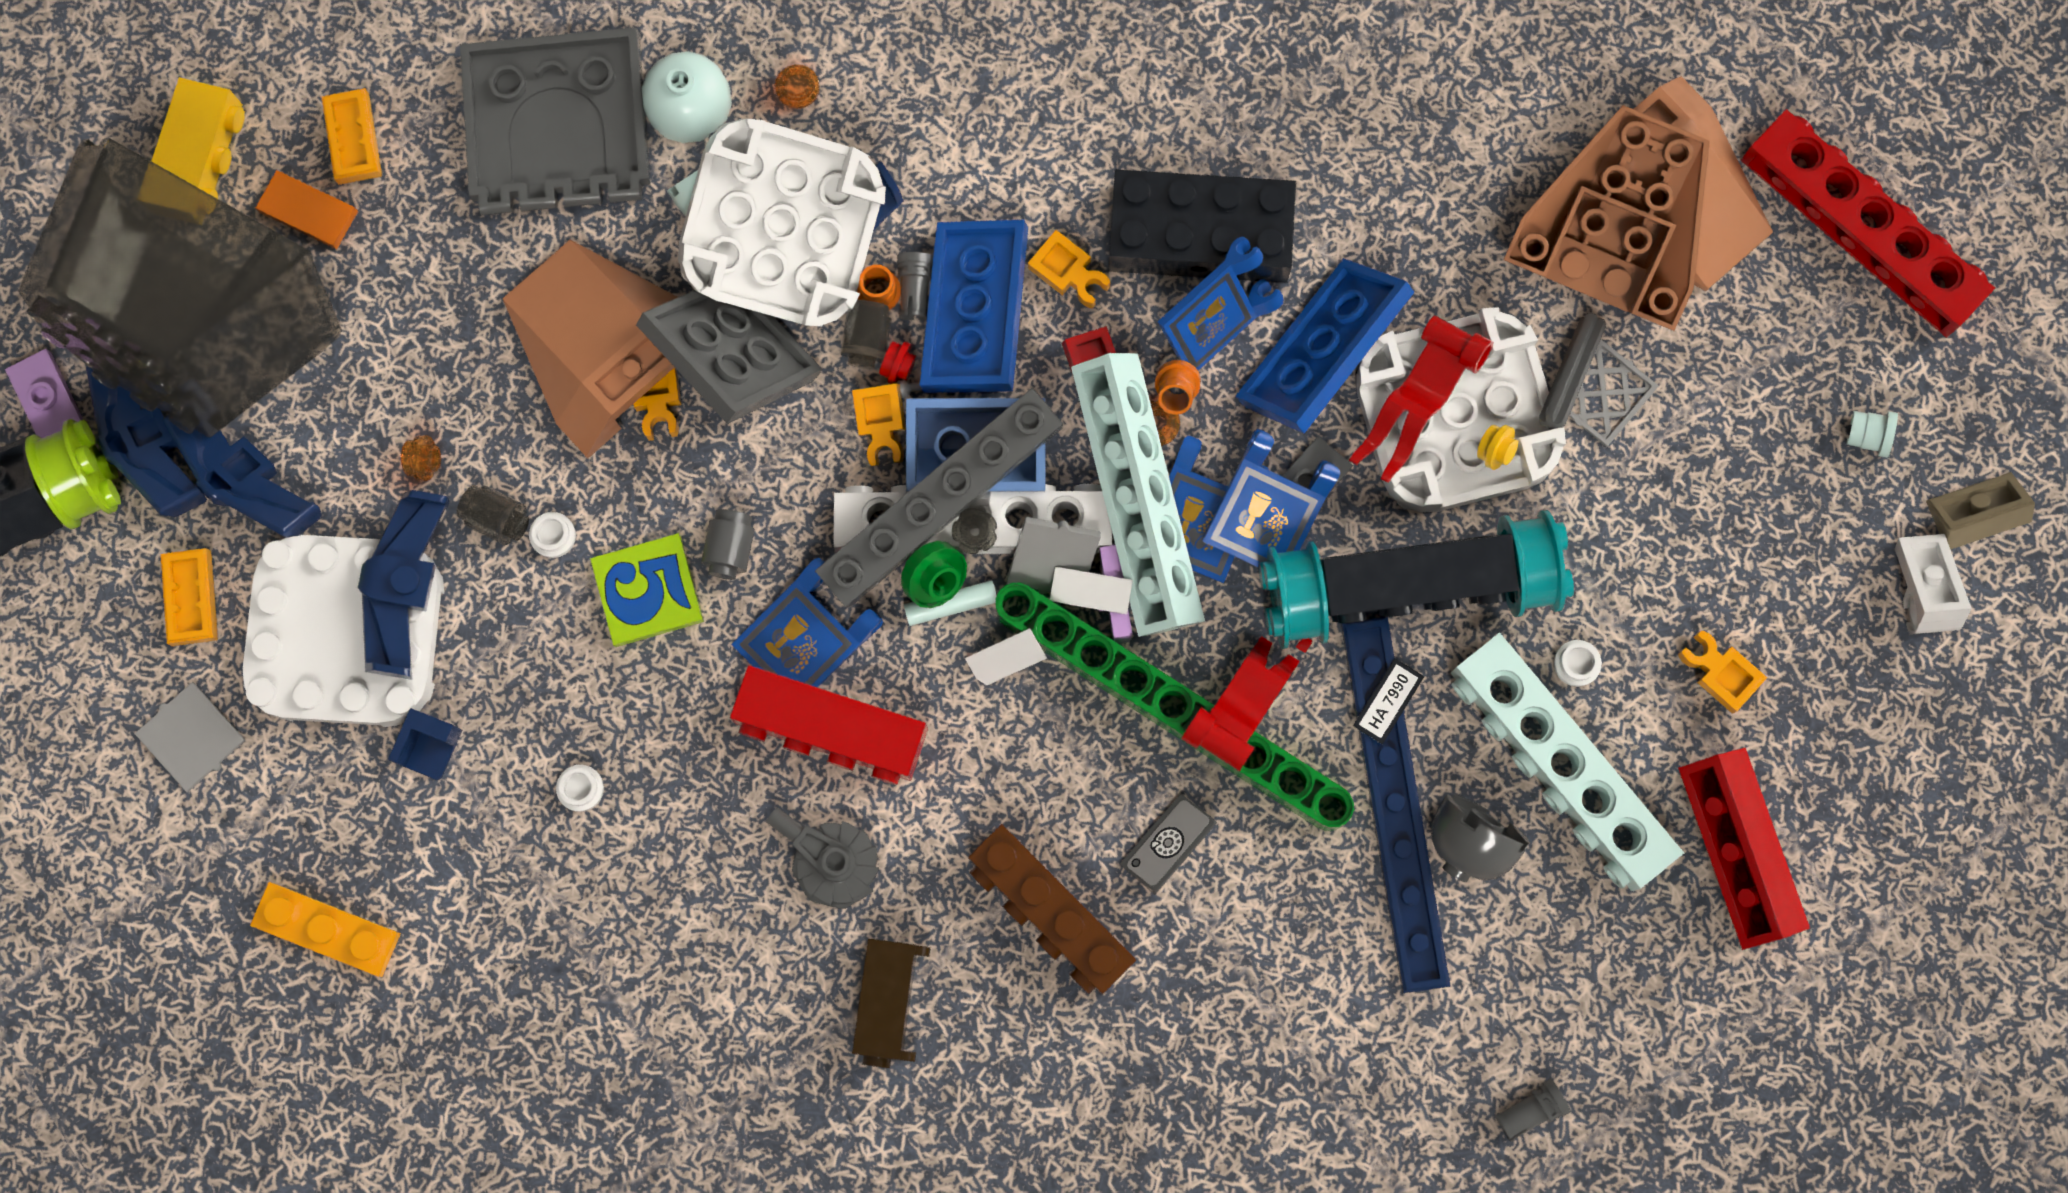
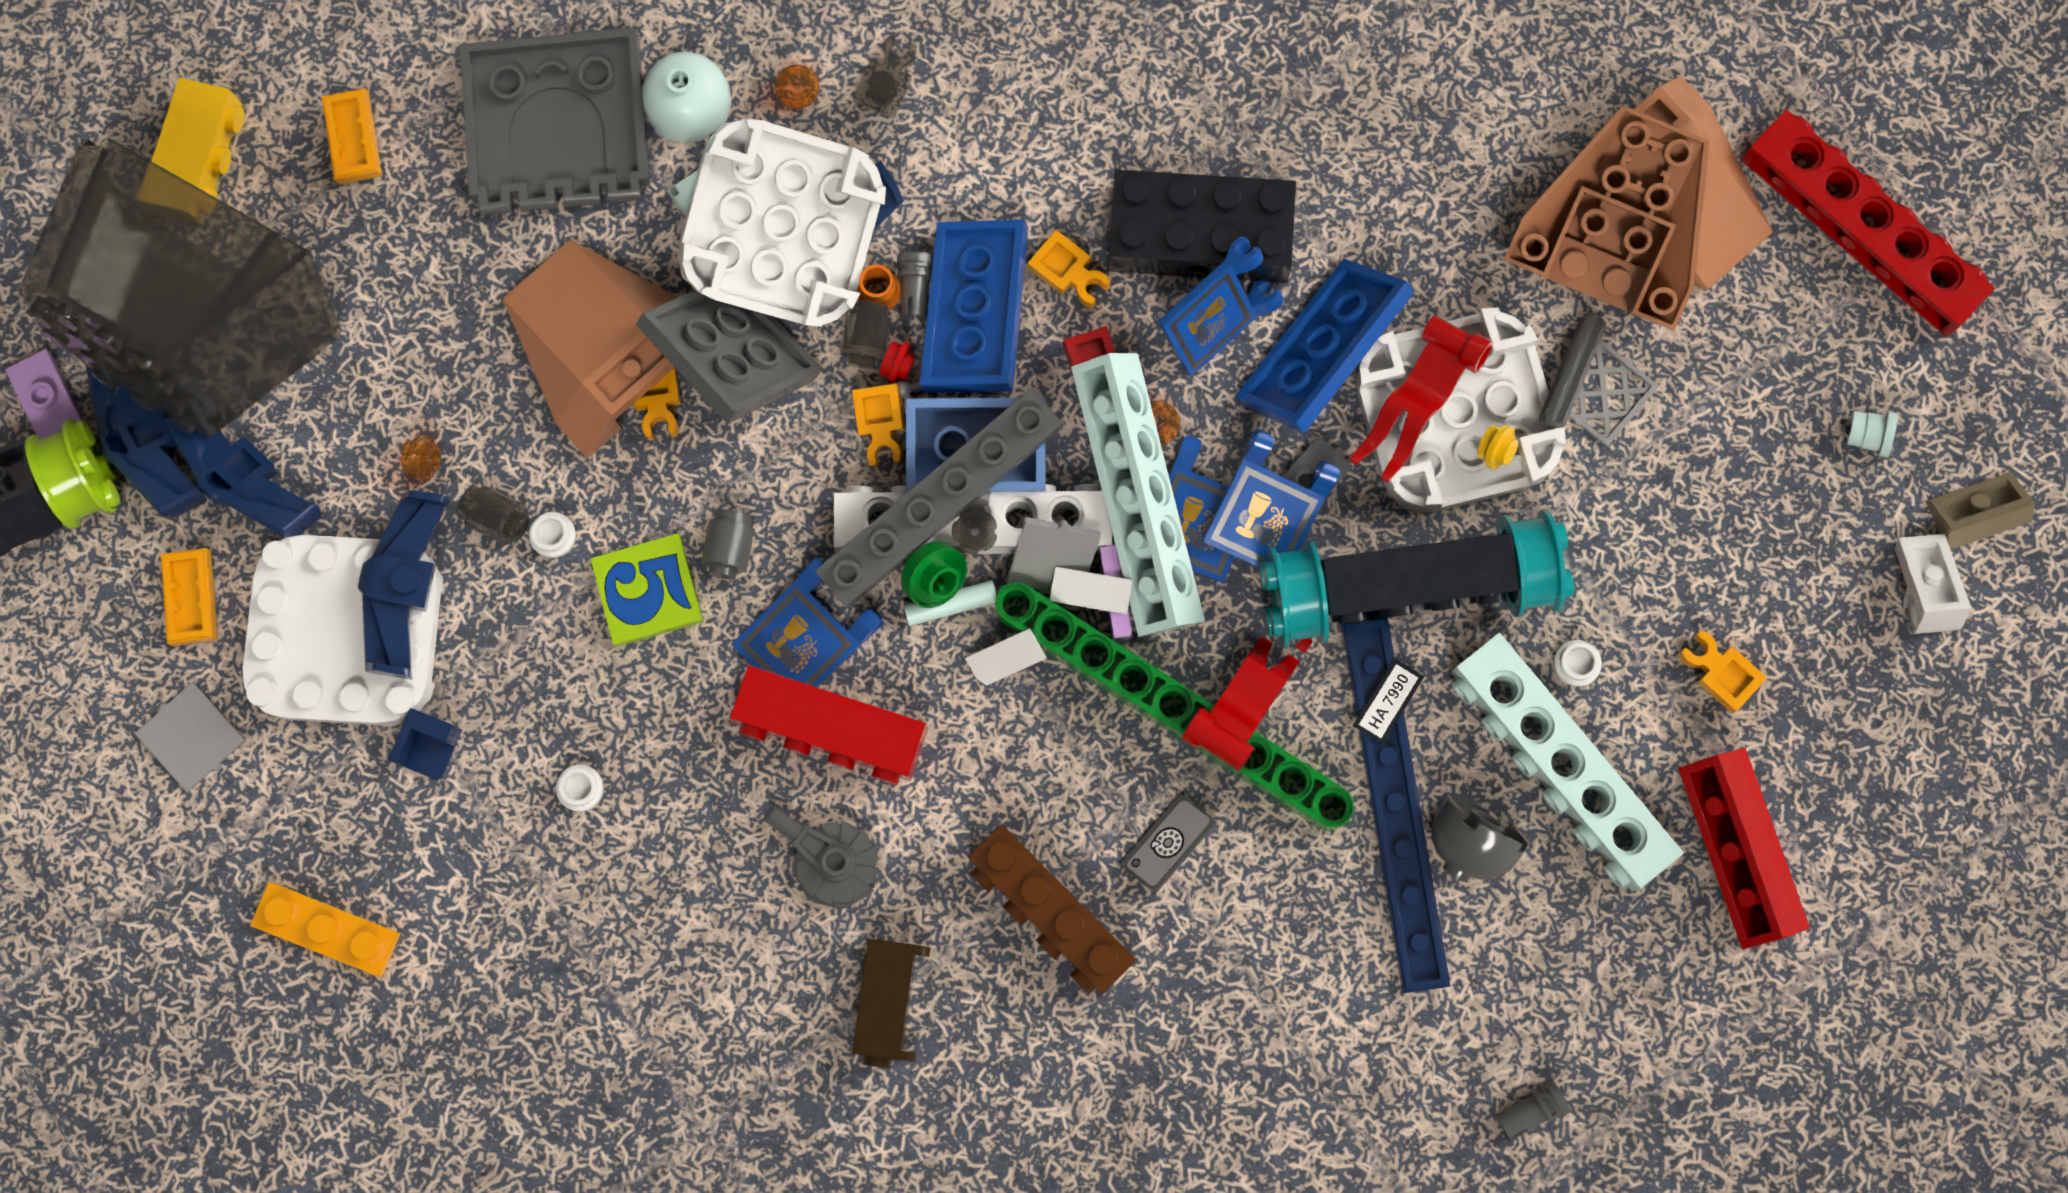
(306, 209): orange tile -> none
(885, 84): none -> clear smoke plate
(1180, 375): orange piece -> none

